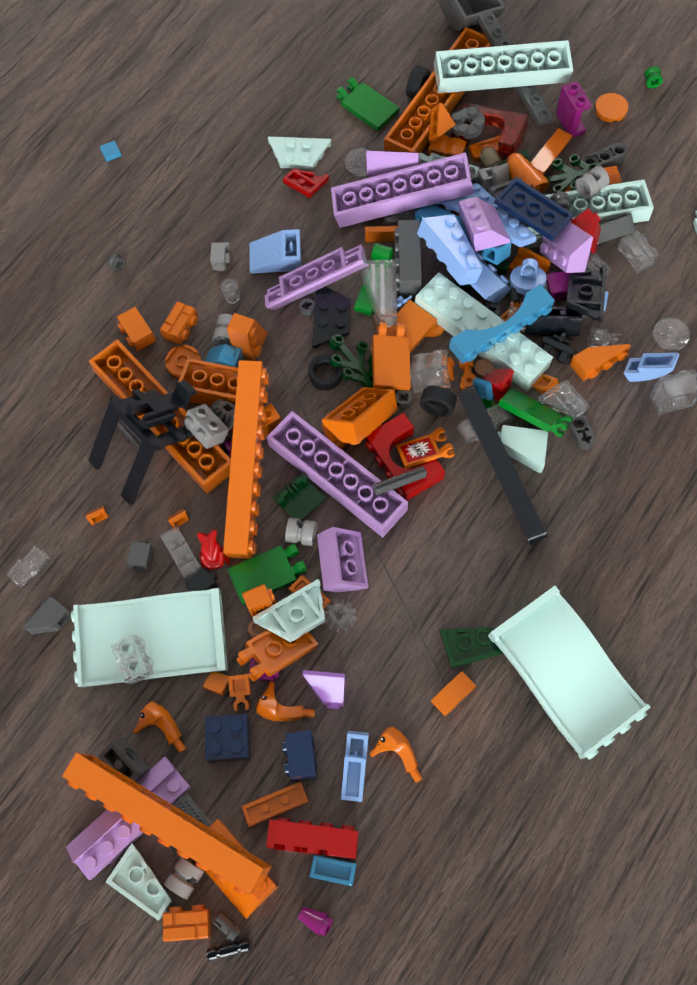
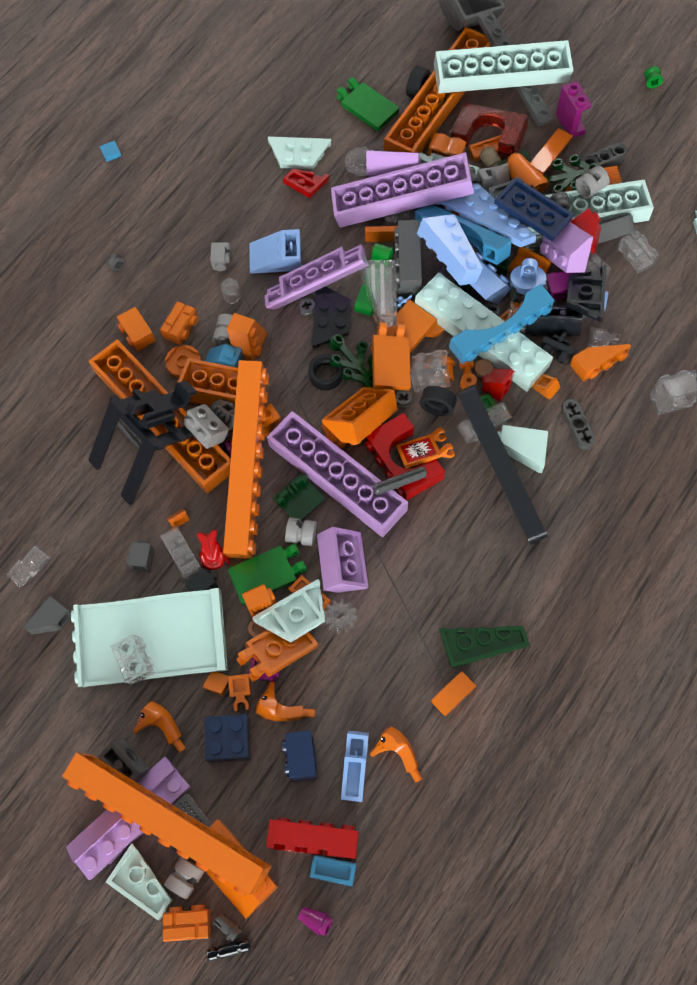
(97, 515): orange slope -> none
(274, 804): orange tile -> none
(327, 686): slope -> none
(439, 122): orange slope -> none
(464, 116): dark grey plate -> none
(482, 224): lavender slope -> none
(483, 388): dark azure tile -> none
(534, 412): green tile -> none
(565, 399): clear wing -> none
(569, 673): light aqua panel -> none
(611, 107): orange tile -> none
(650, 366): light blue slope -> none
(671, 327): clear dish -> none

